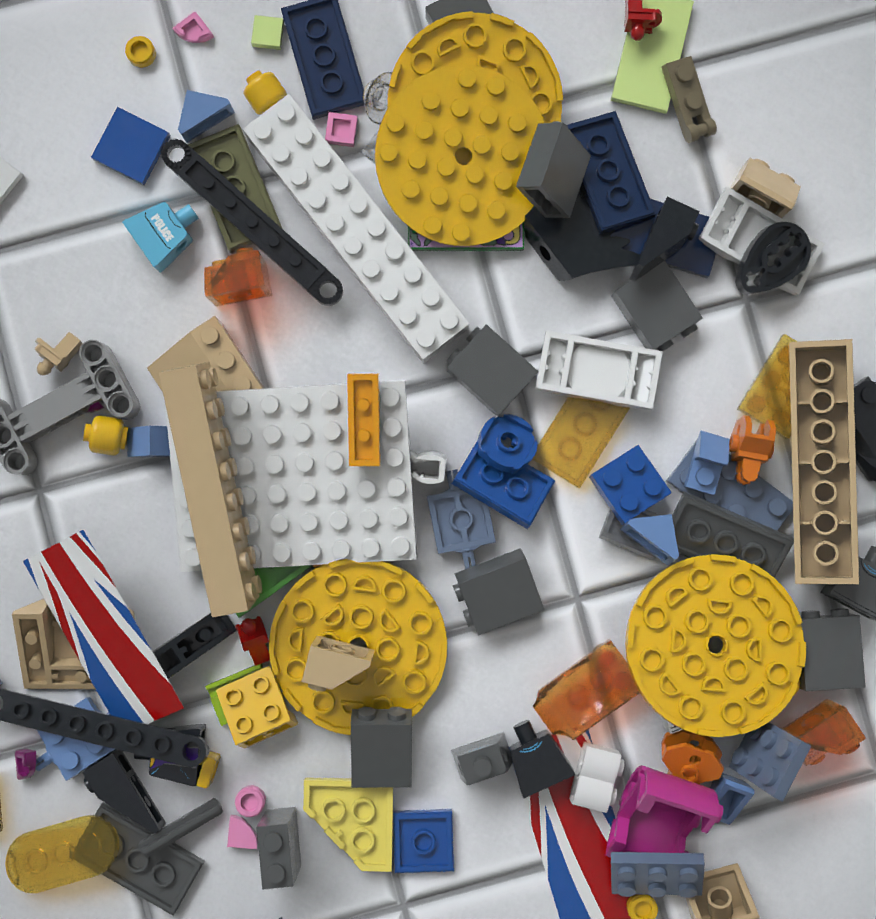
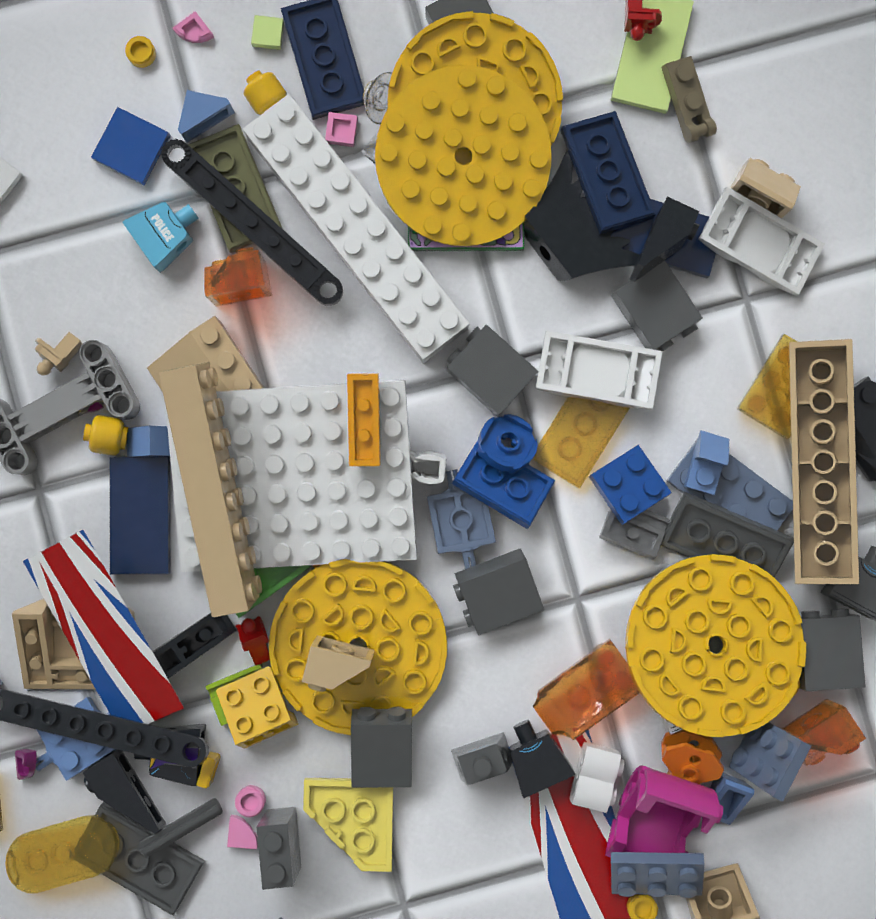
(140, 515): none -> dark blue tile
(423, 841): blue tile -> none
(553, 170): dark grey brick -> none
(655, 535): medium blue slope -> none
(751, 449): orange hinge -> none
(785, 267): black piece -> none

